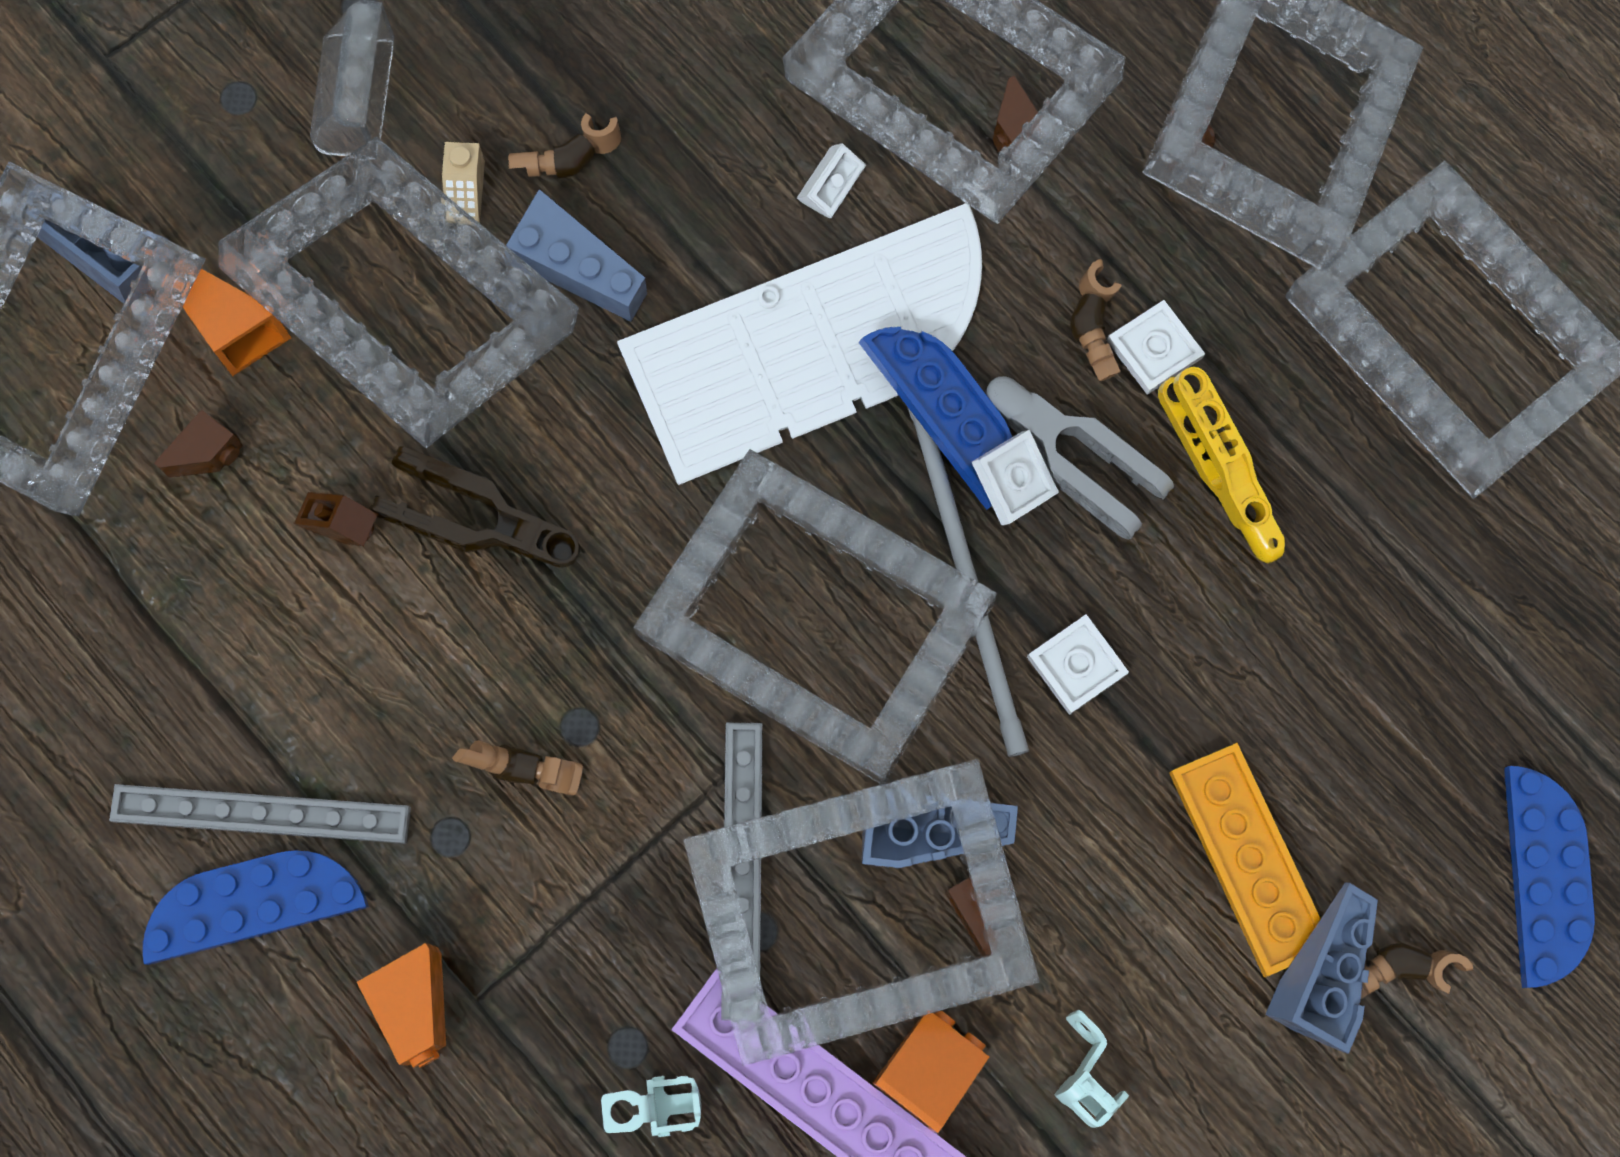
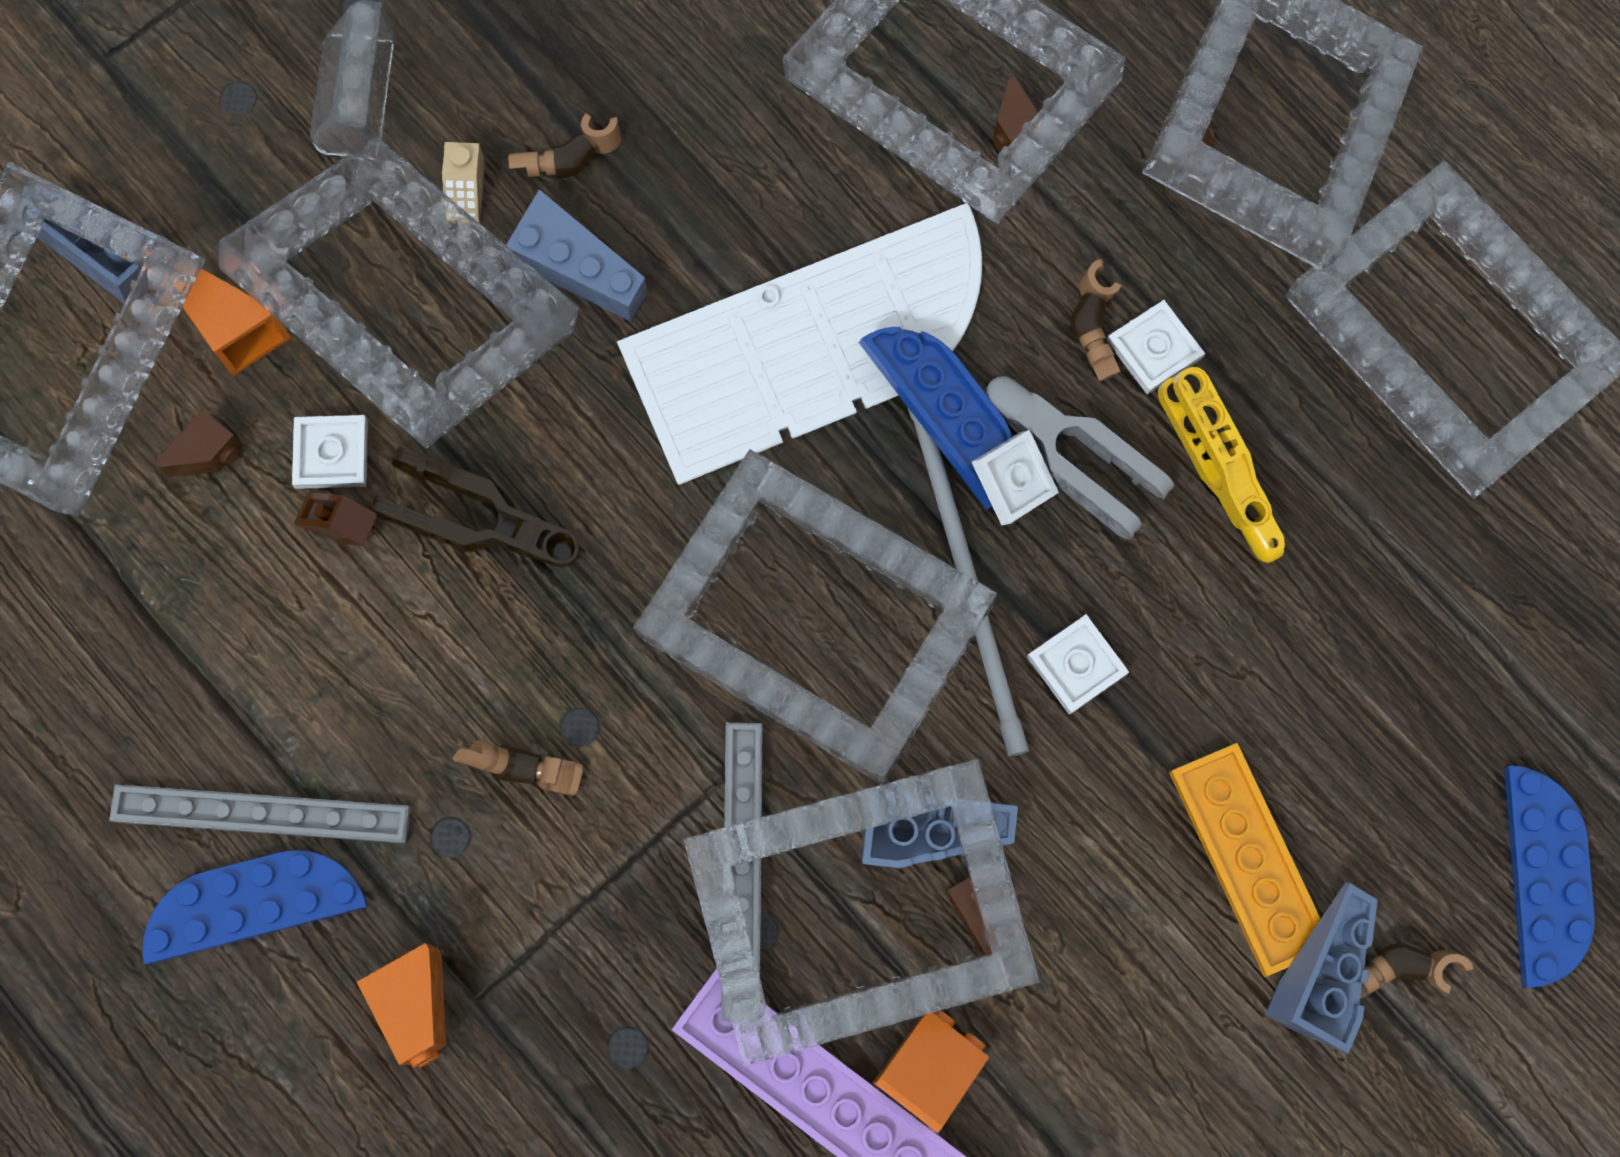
(330, 451): none -> white plate
(655, 1107): light aqua piece -> none
(831, 180): white slope -> none
(1082, 1085): light aqua piece -> none

